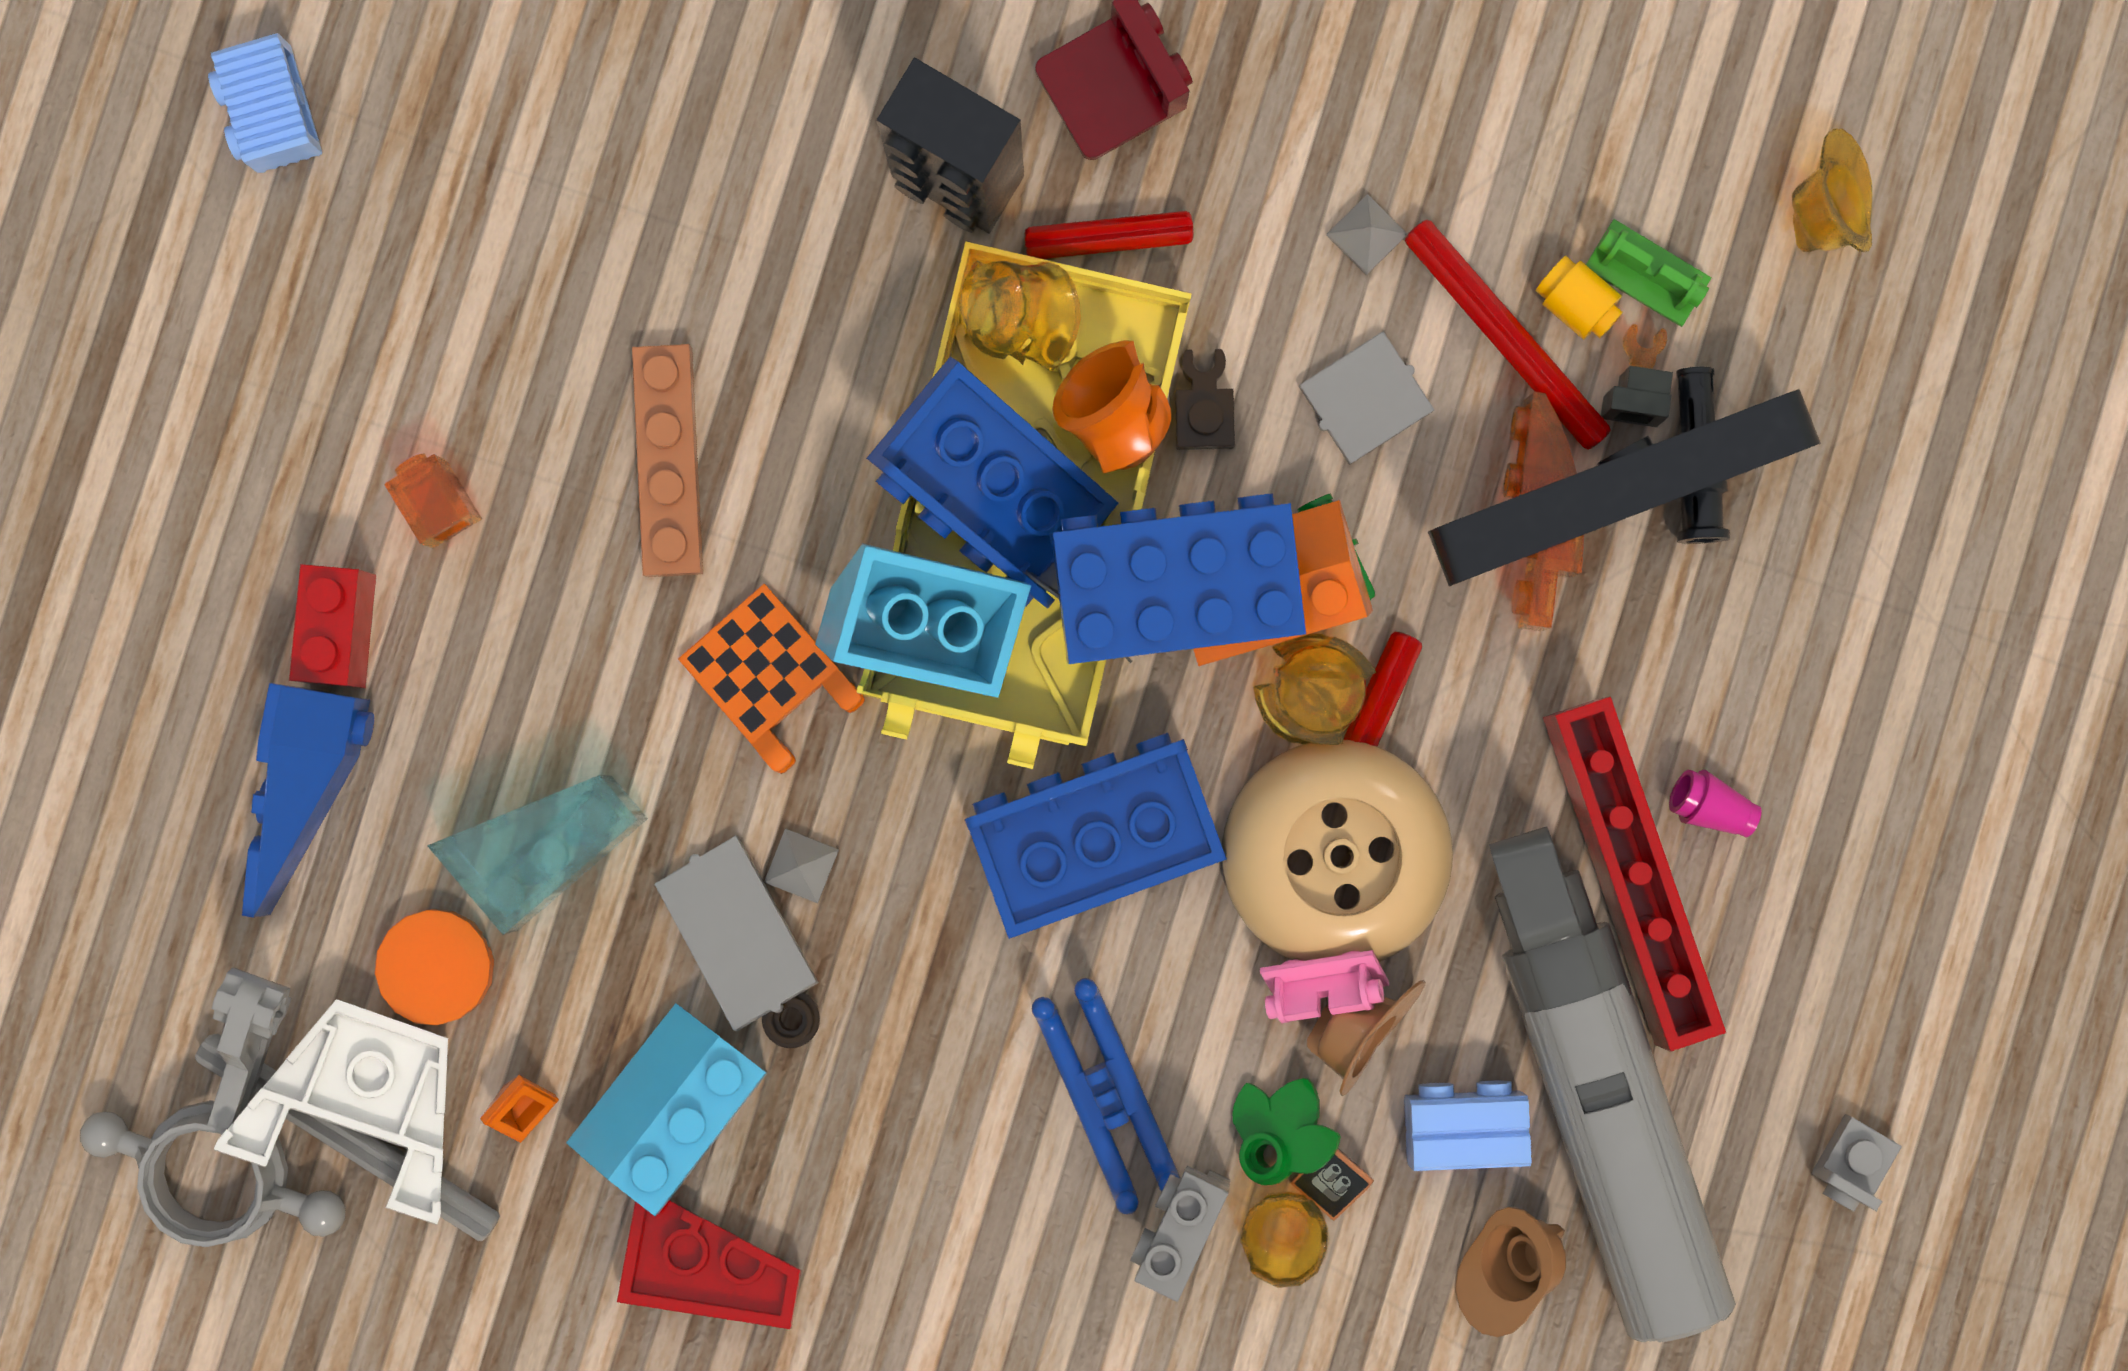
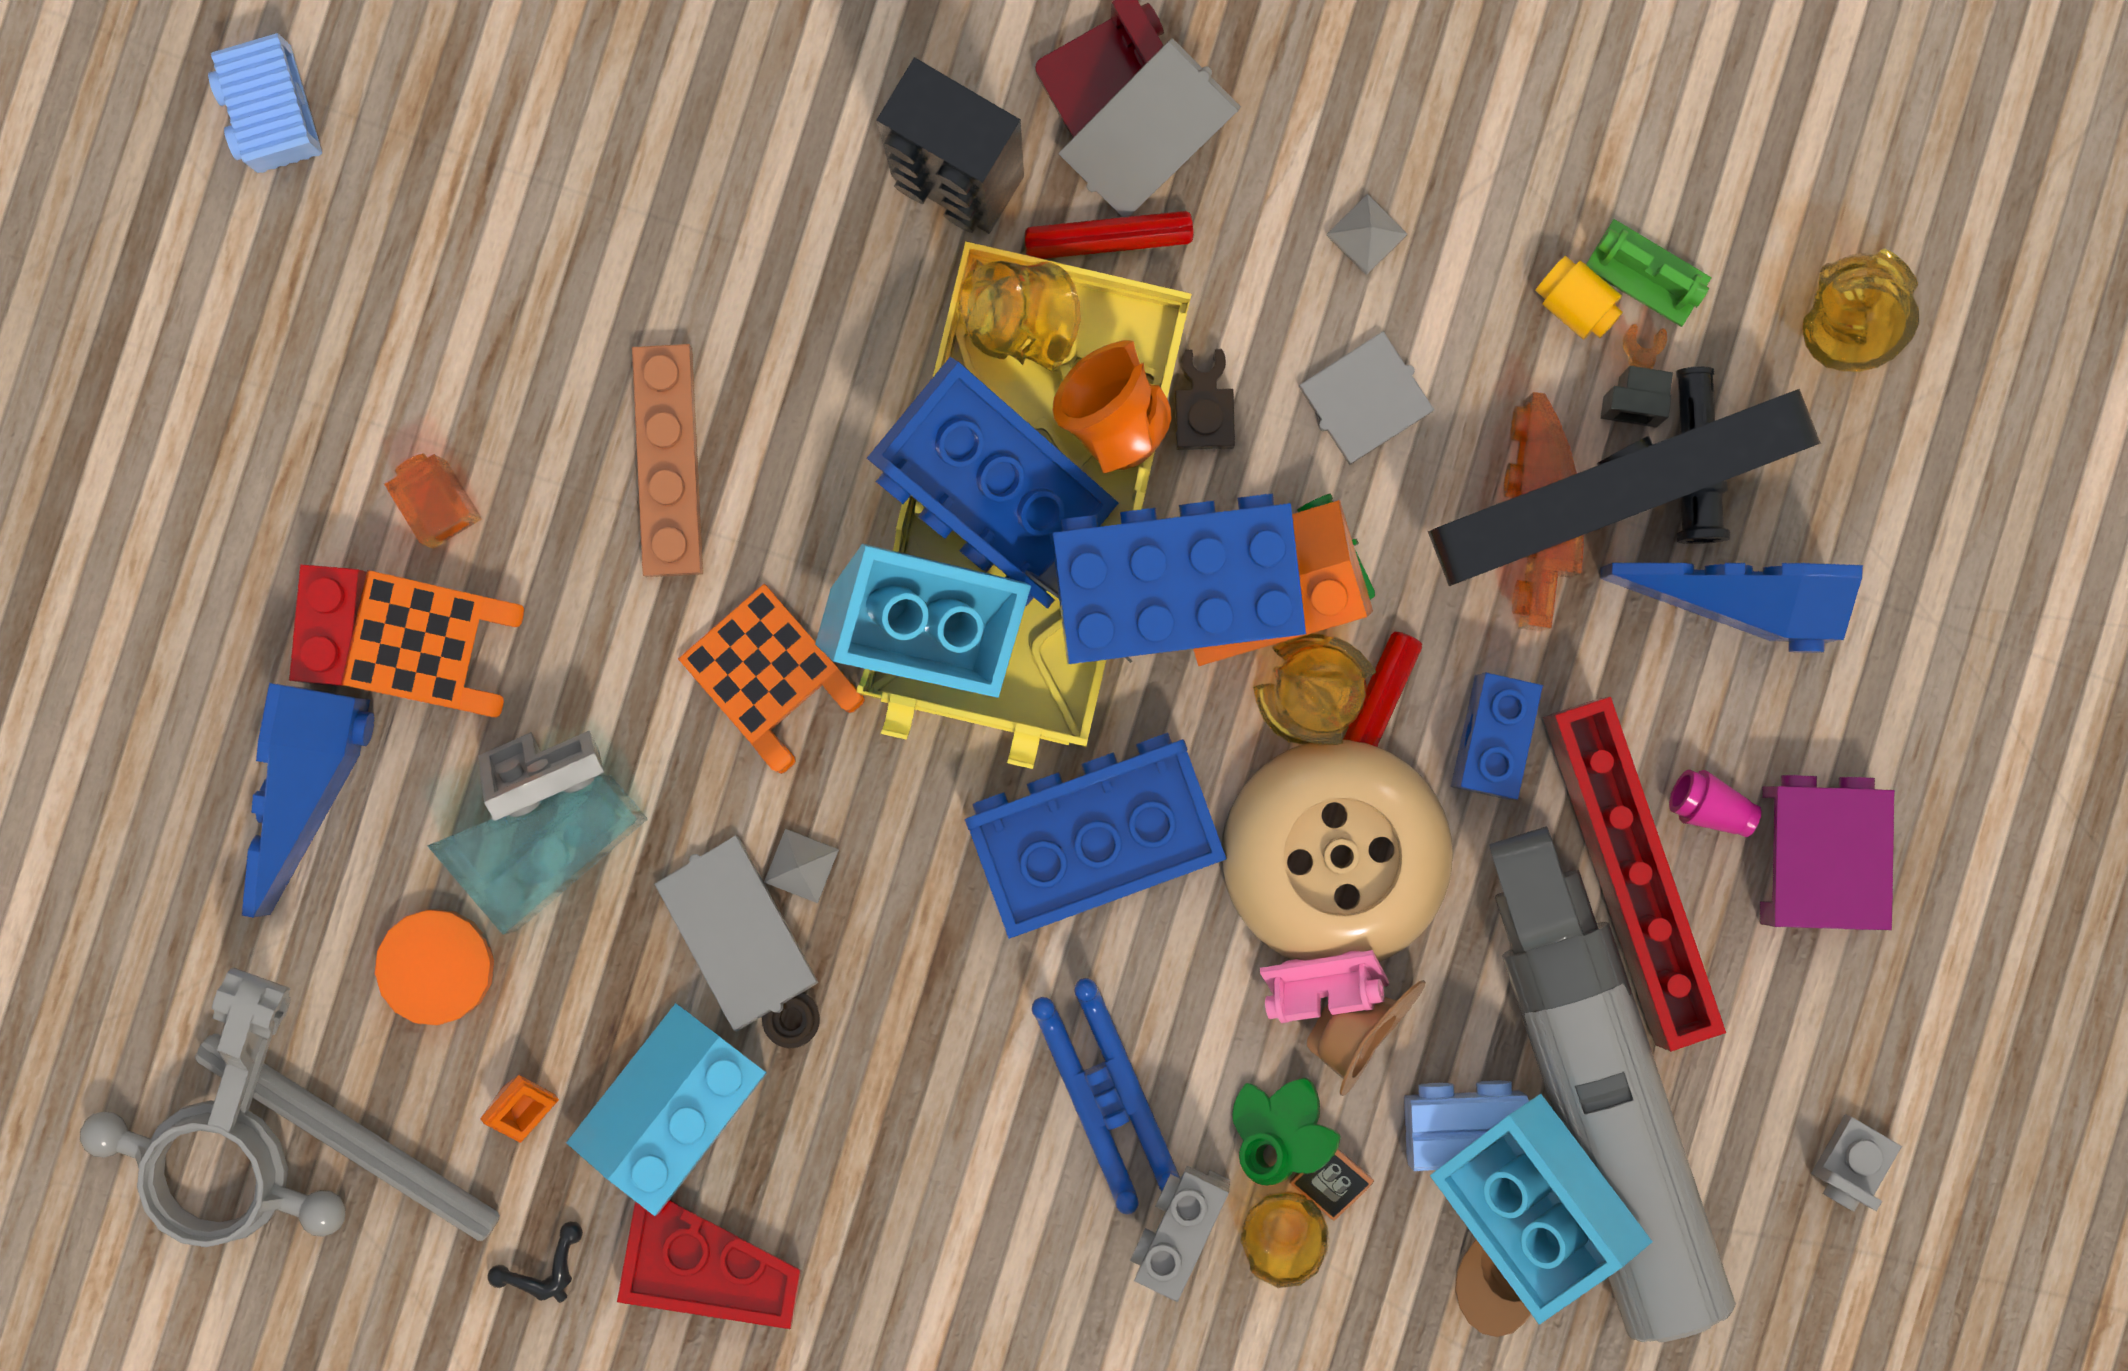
(367, 1078): white wing -> none
(419, 642): none -> orange flag
(521, 775): none -> light grey plate
(553, 1285): none -> black piece
(1149, 129): none -> light grey piece
(1496, 736): none -> blue brick
(1507, 333): red axle -> none
(1541, 1209): none -> medium azure slope
(1783, 603): none -> blue wedge
(1831, 855): none -> magenta panel
(1836, 199): clear yellow piece -> none
(1862, 312): none -> clear yellow helmet

